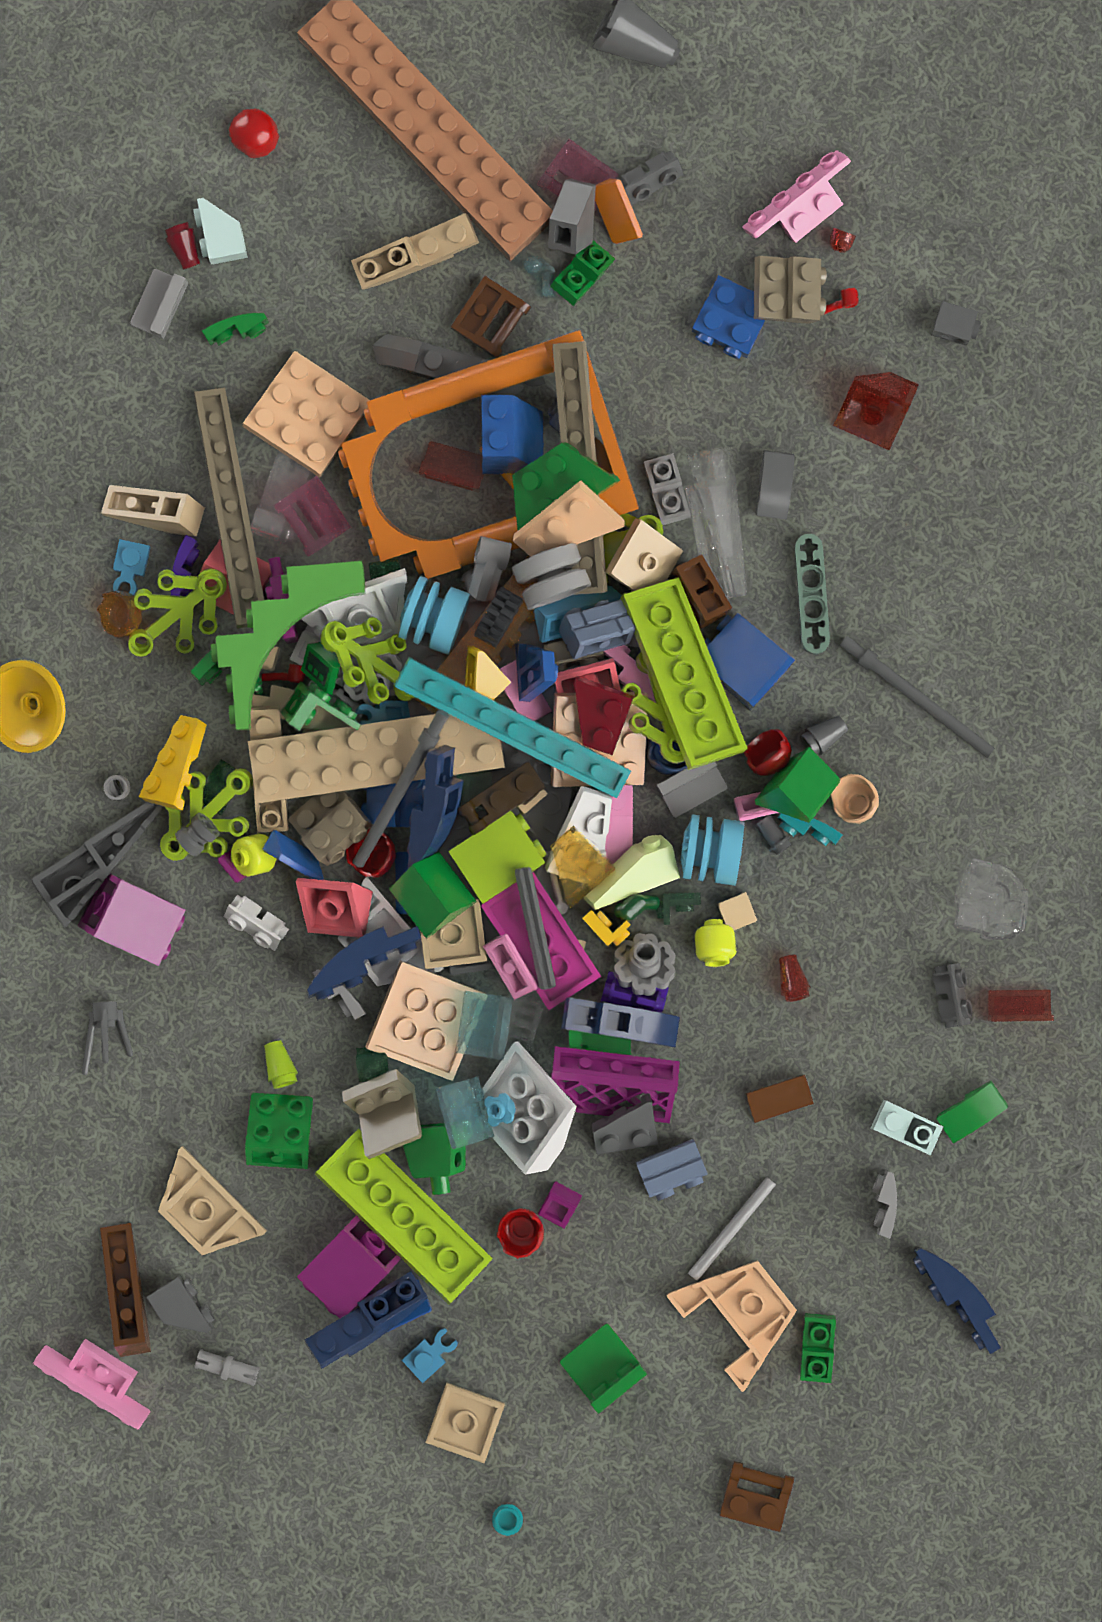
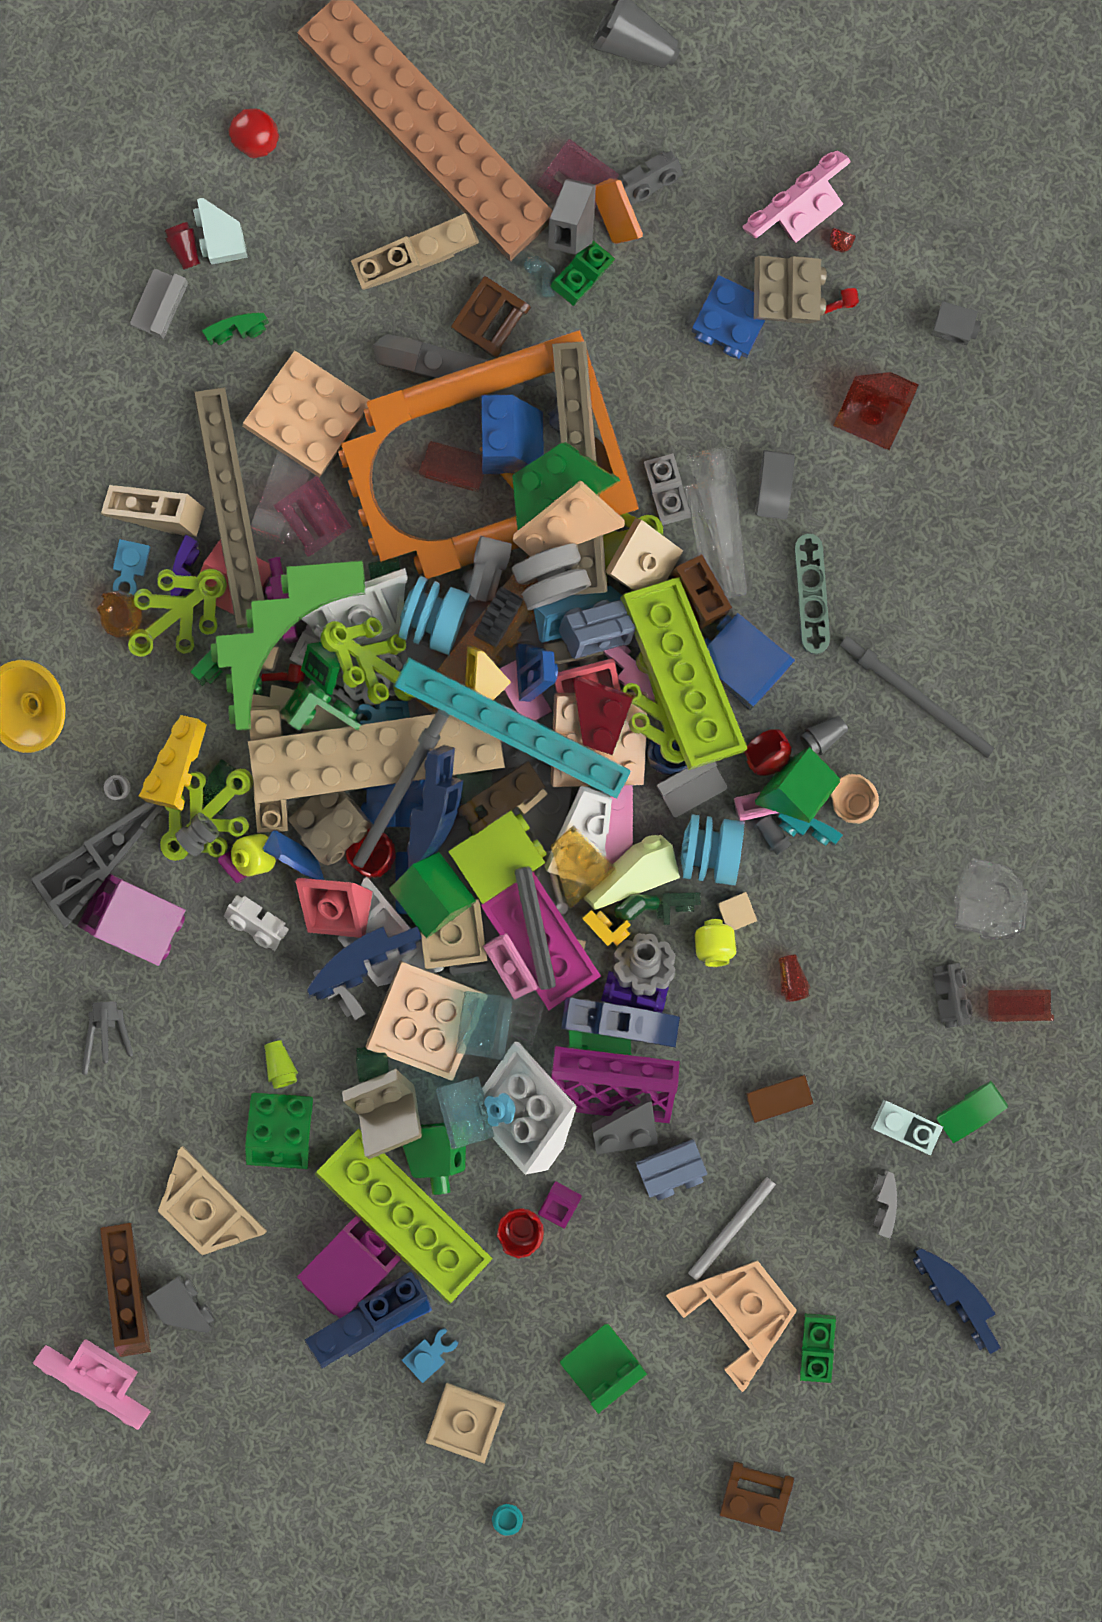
(227, 1367): light grey pin -> none

